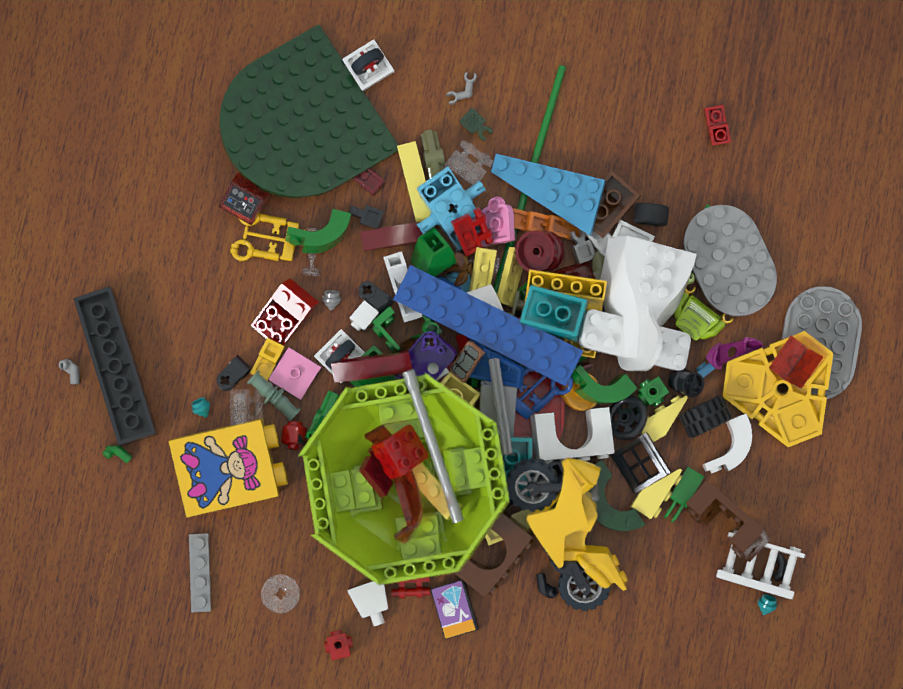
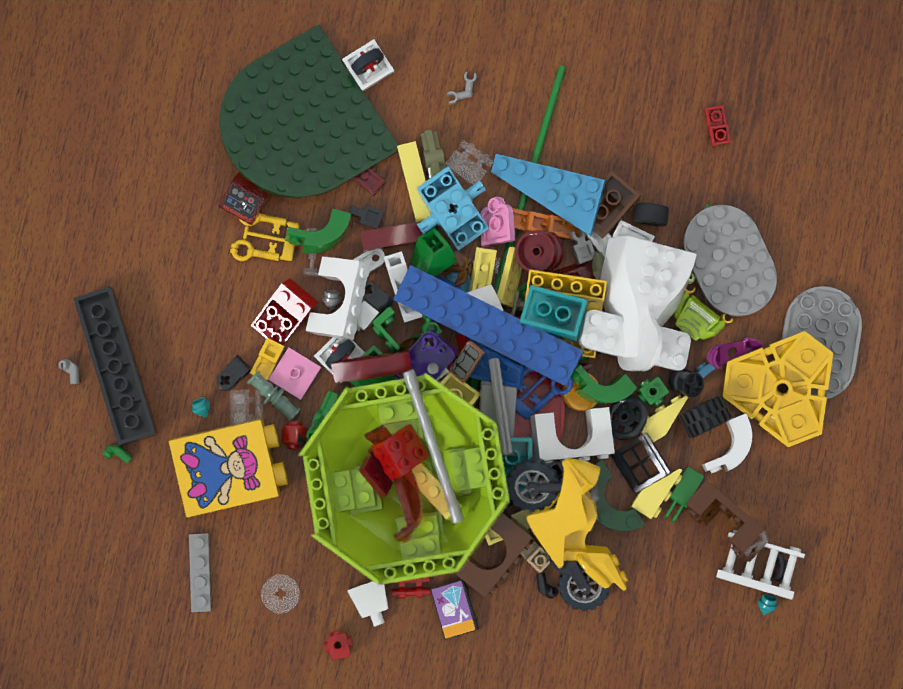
(343, 321): none -> white arch
(367, 258): none -> white plate
(466, 233): red plate -> none
(474, 123): clear green plate -> none
(536, 557): none -> tan slope
(795, 362): clear red slope -> none

